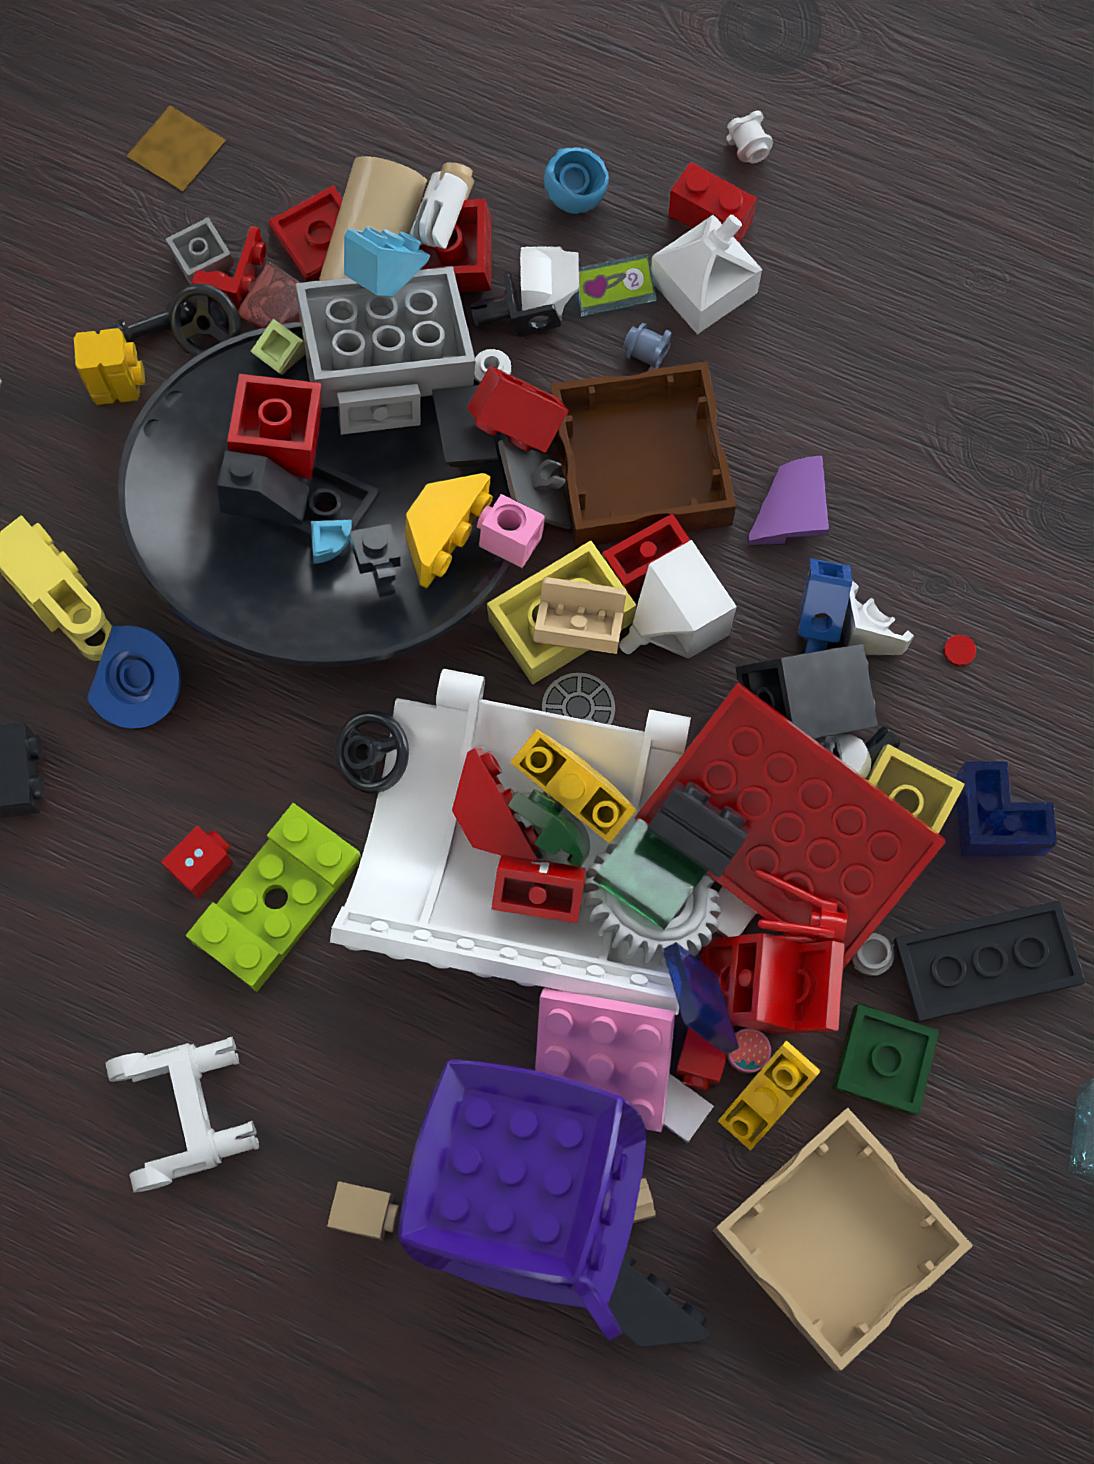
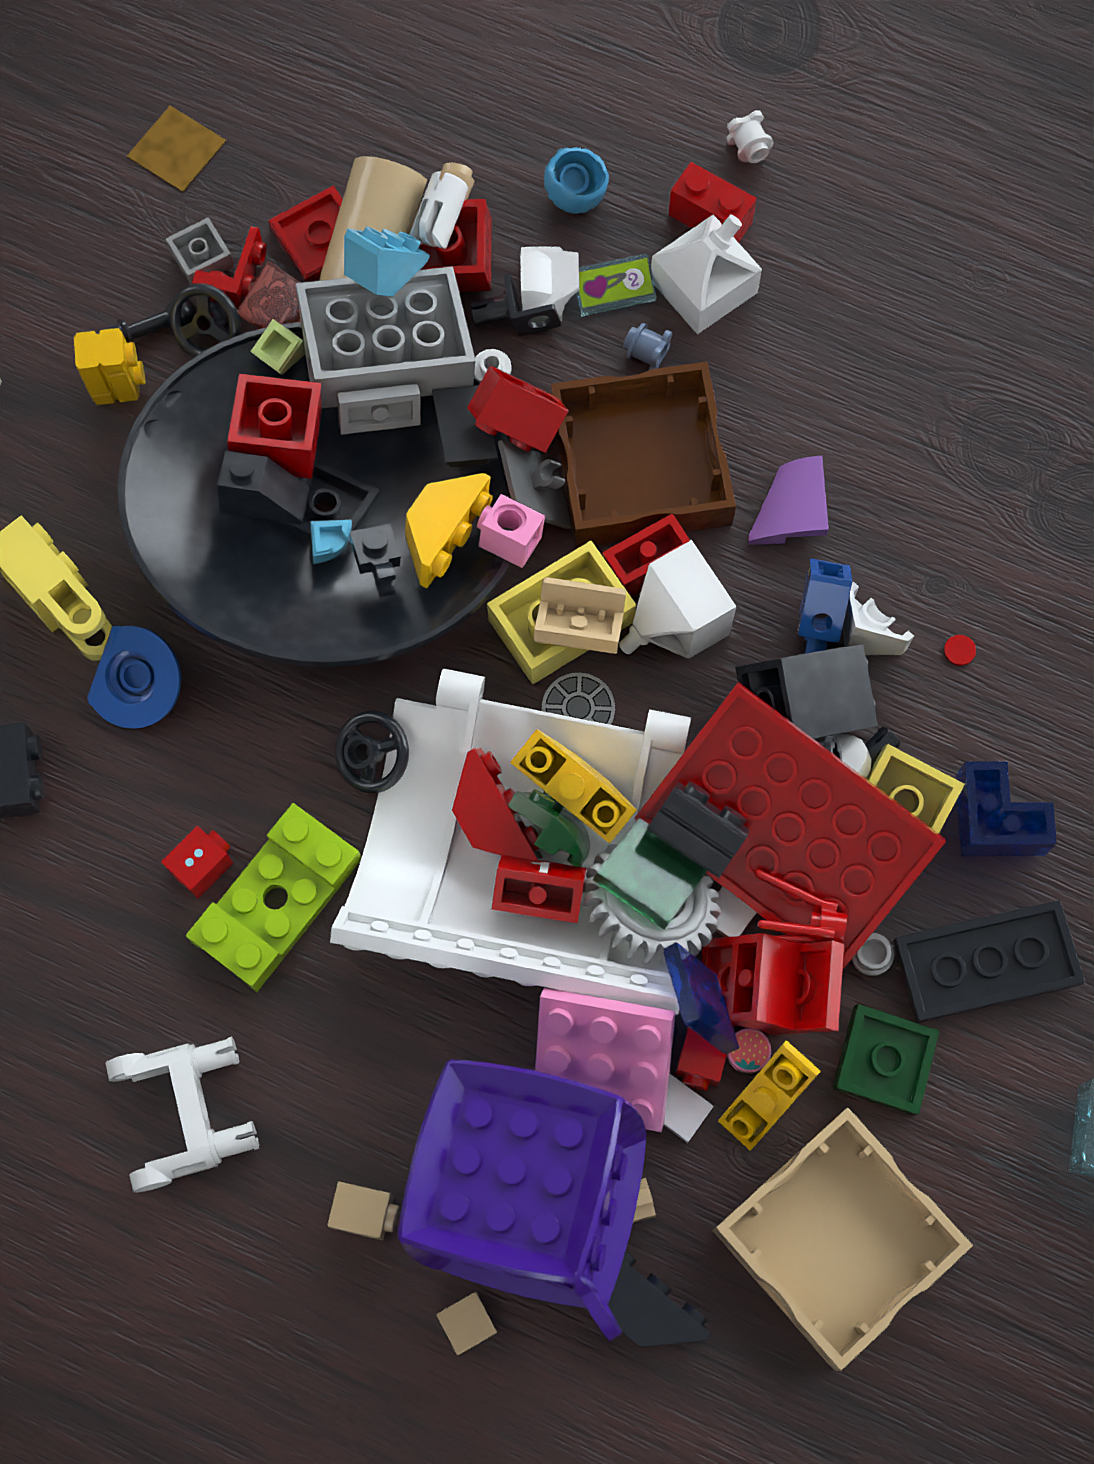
(466, 1323): none -> tan tile

